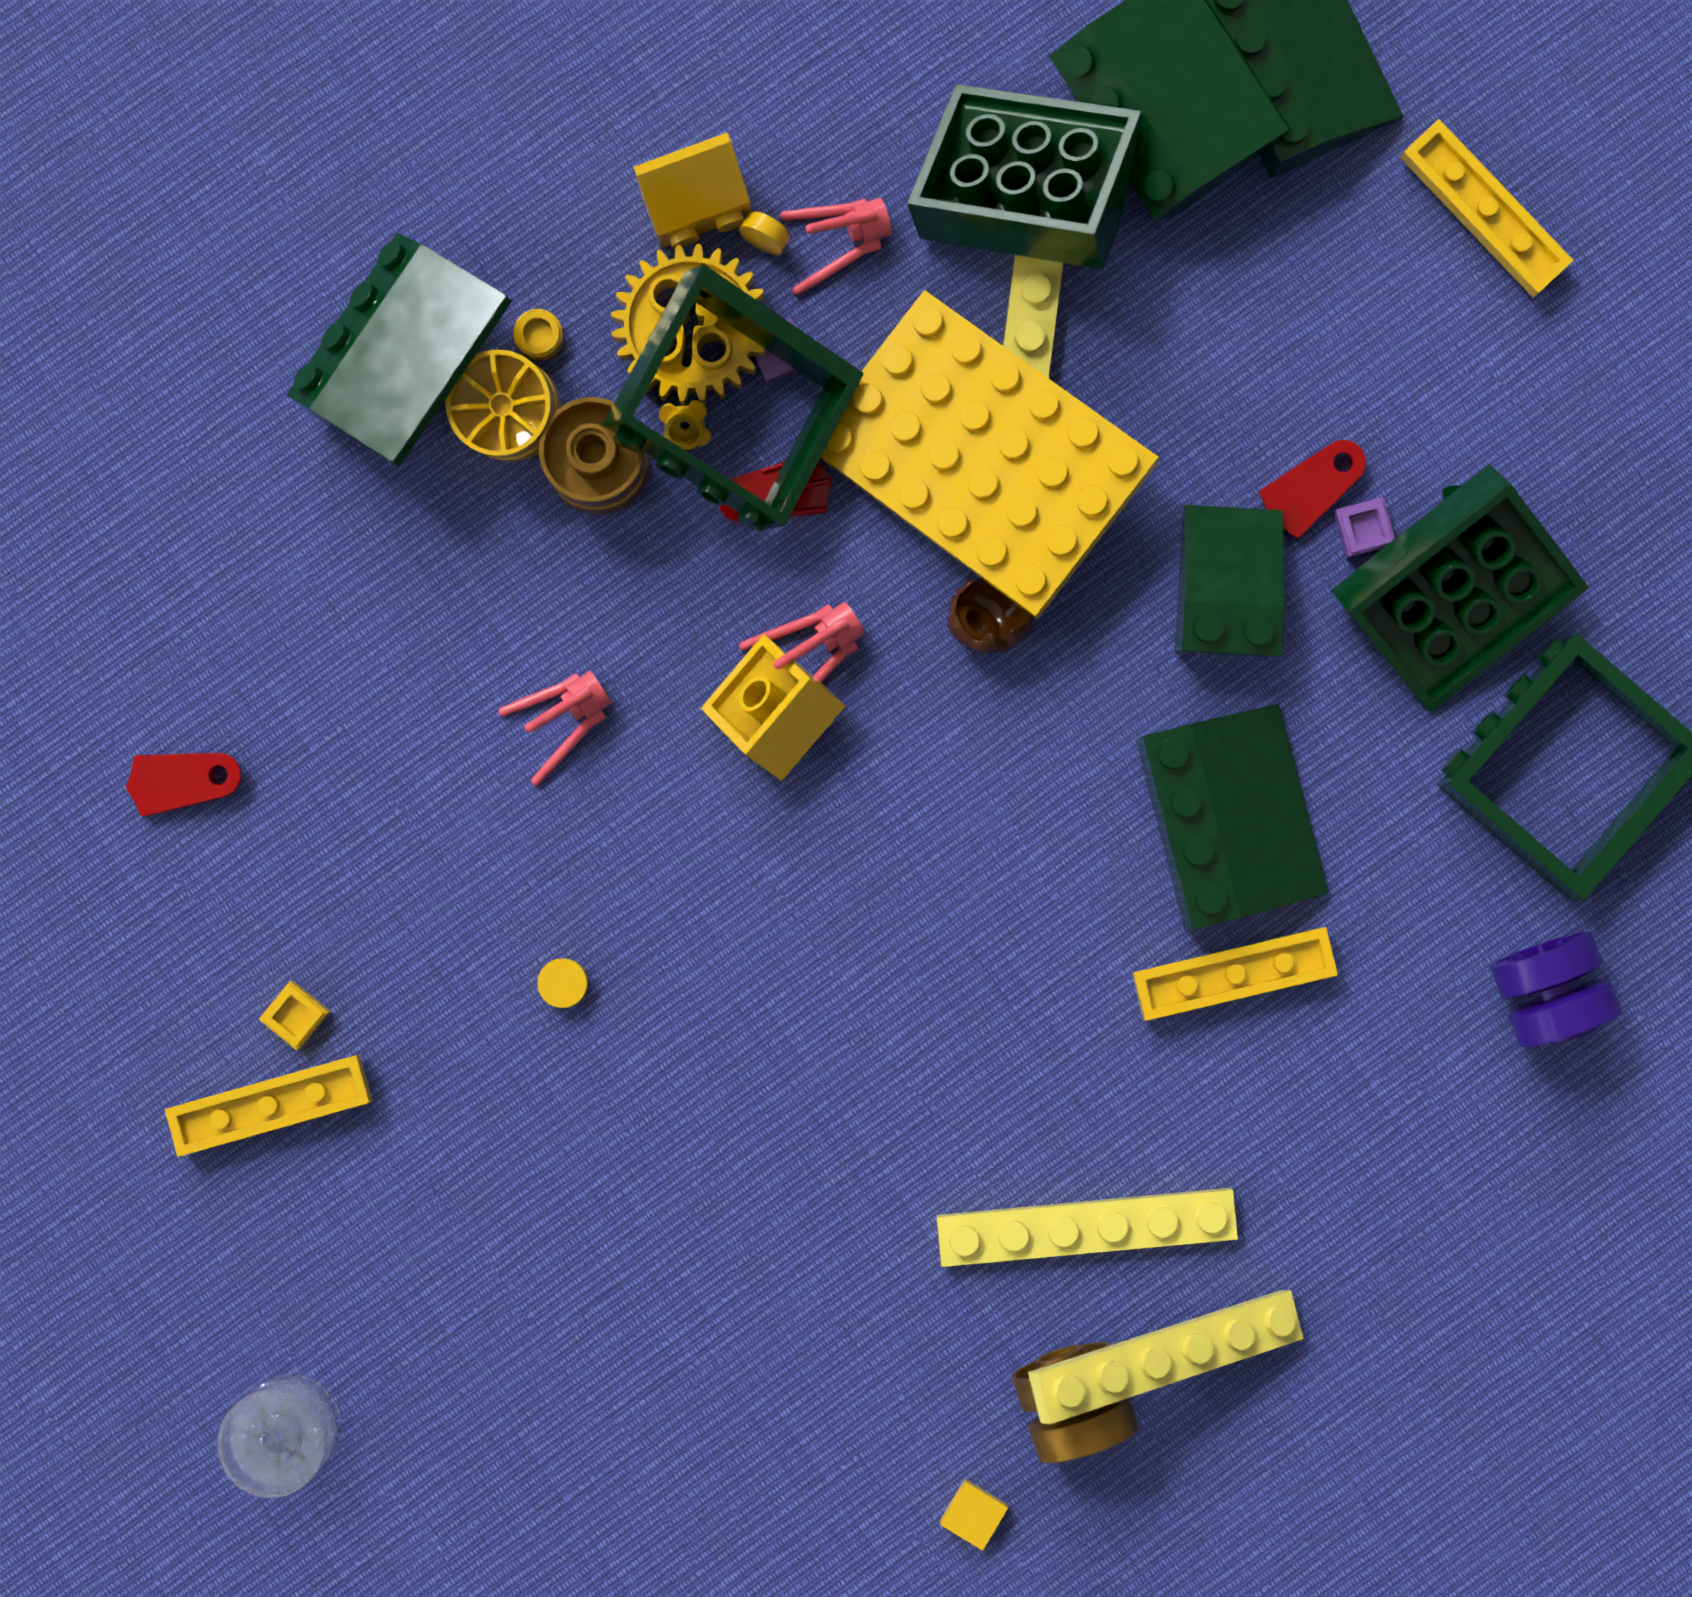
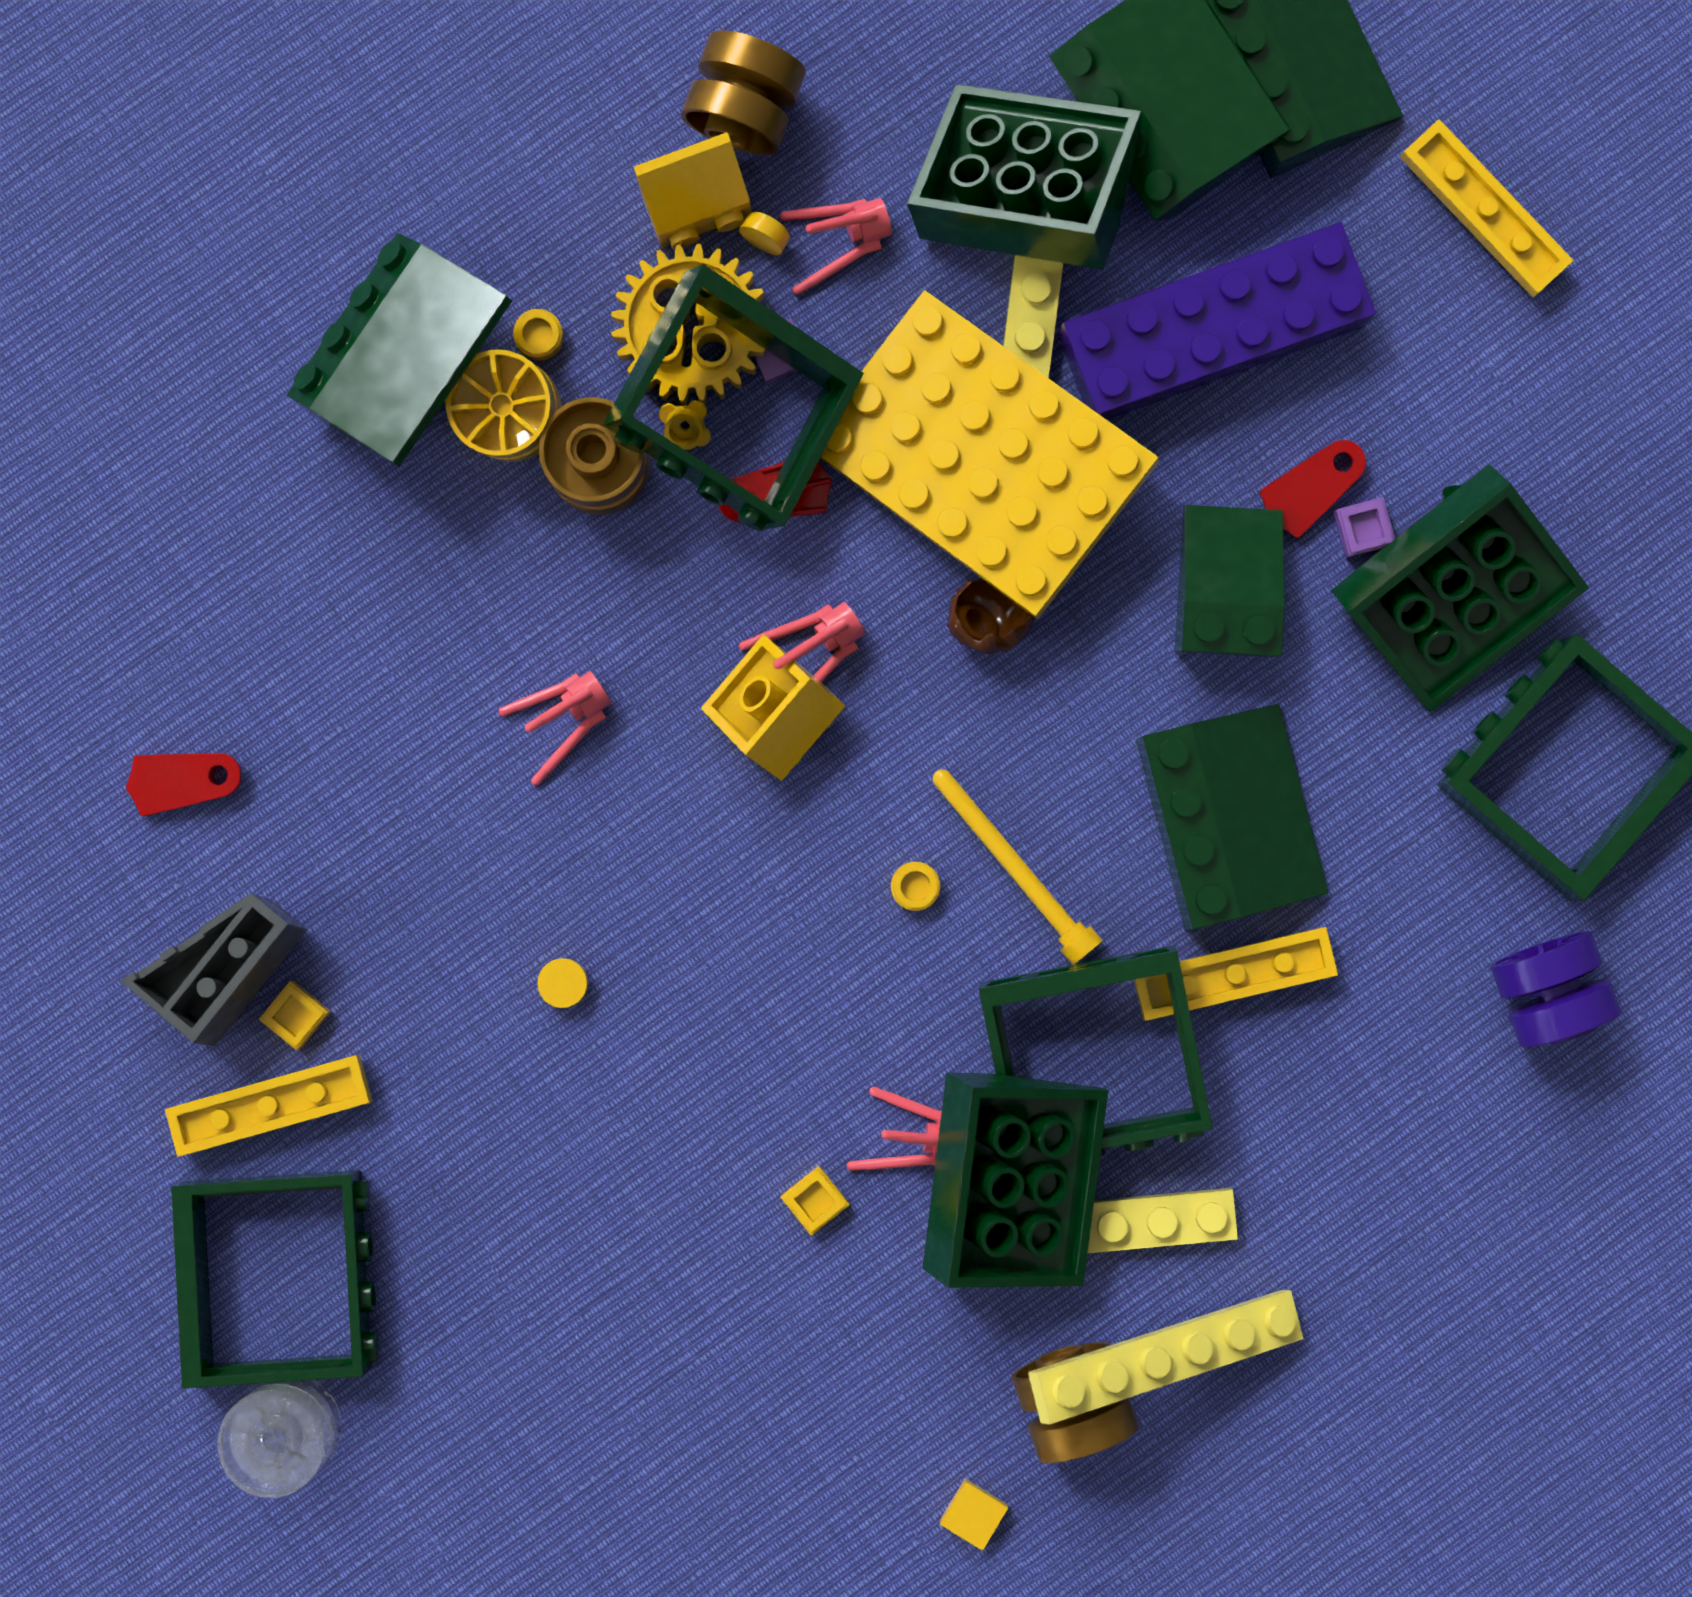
(194, 1291): none -> dark green window
(219, 969): none -> dark grey wedge
(744, 92): none -> pearl gold wheel
(815, 1200): none -> yellow tile
(915, 886): none -> yellow tile
(928, 1139): none -> coral plant
(1014, 1181): none -> dark green slope
(1075, 937): none -> yellow piece
(1135, 1132): none -> dark green window
(1217, 323): none -> dark purple brick

